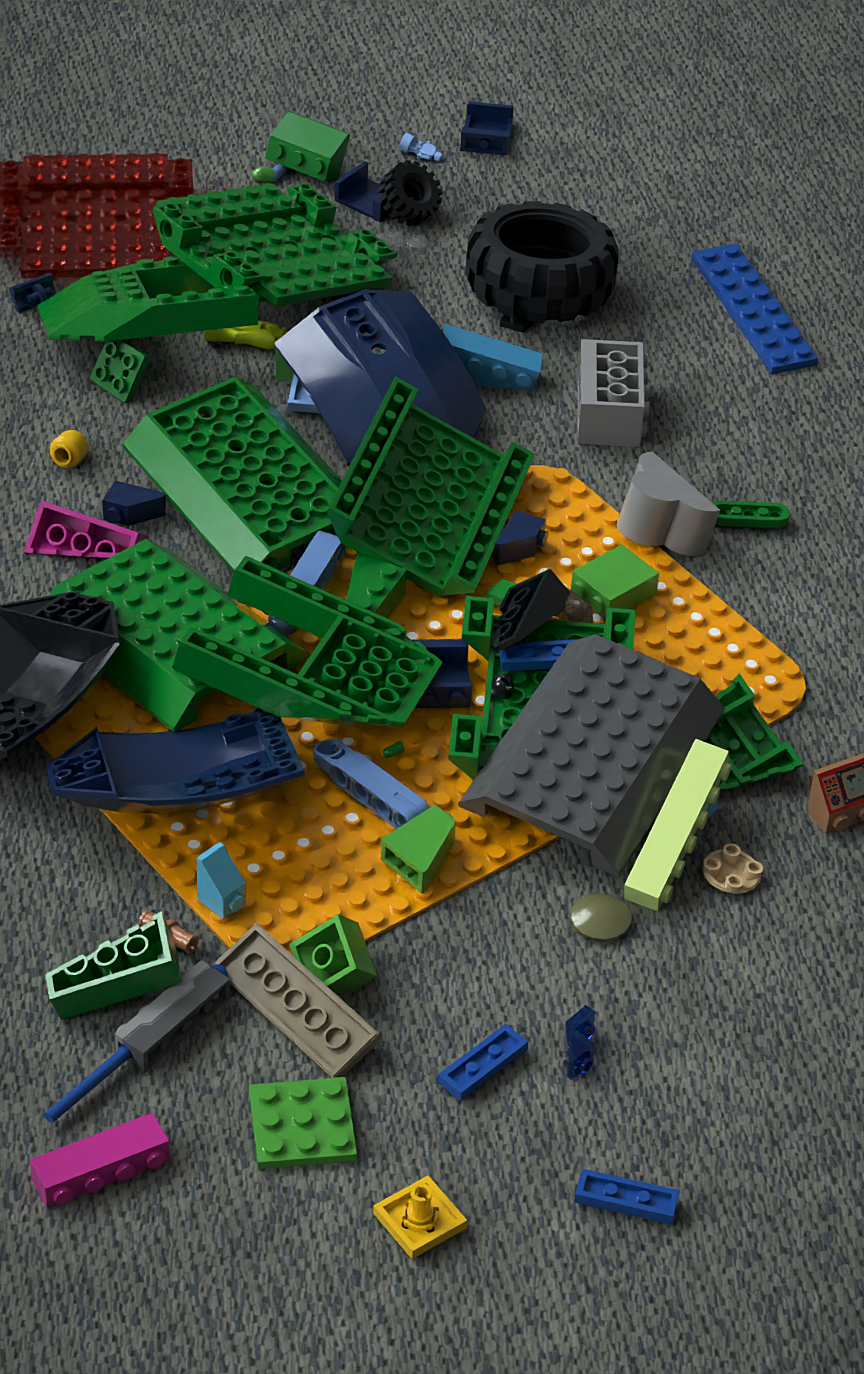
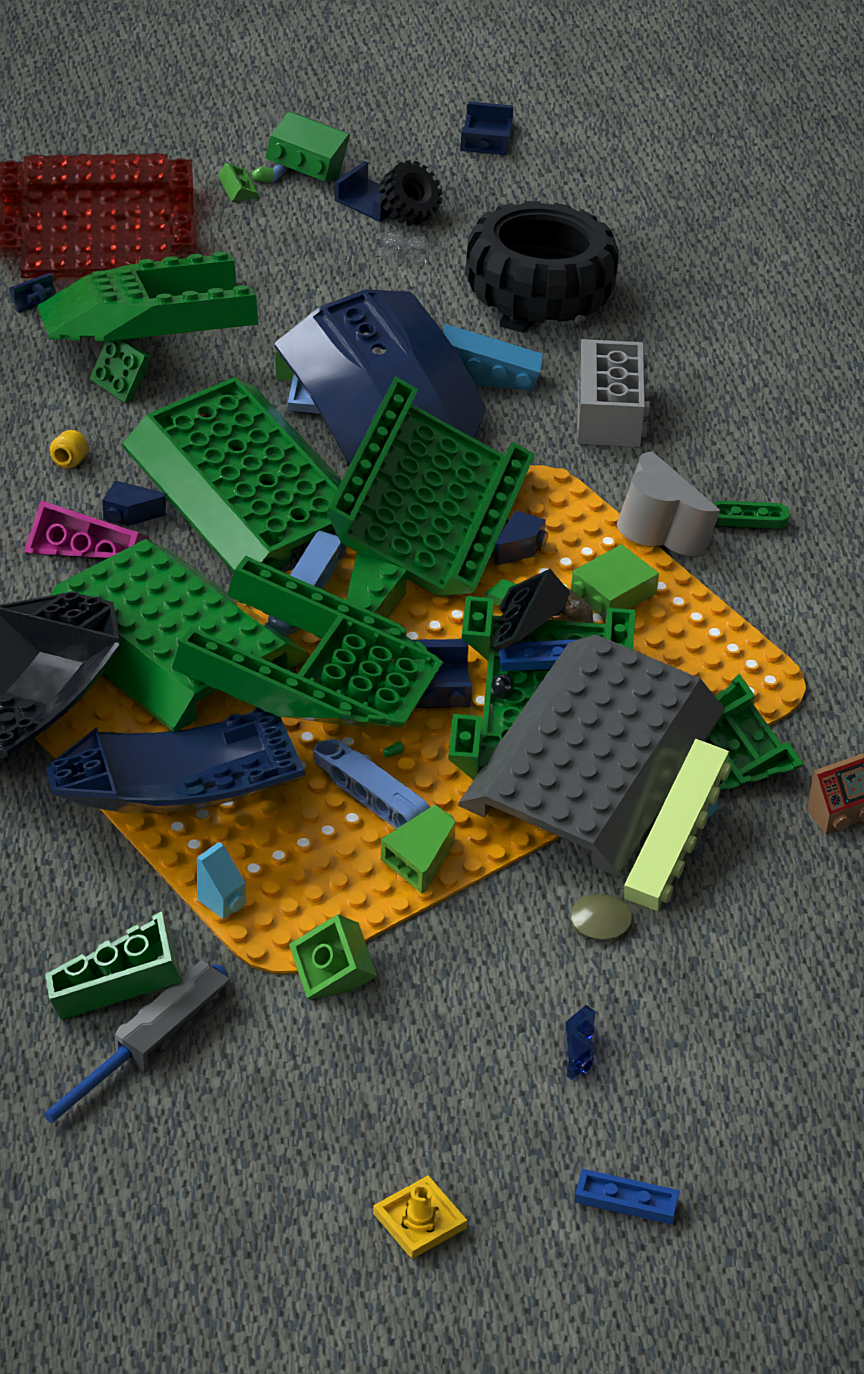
(99, 1160): dark pink brick -> none
(182, 938): nougat pin -> none
(237, 183): none -> bright green slope
(260, 335): neon yellow piece -> none
(272, 243): green slope -> none
(298, 1003): dark tan tile -> none
(302, 1123): bright green plate -> none
(422, 150): light blue piece -> none
(482, 1062): blue plate -> none
(732, 870): tan dish -> none
(754, 309): blue plate -> none

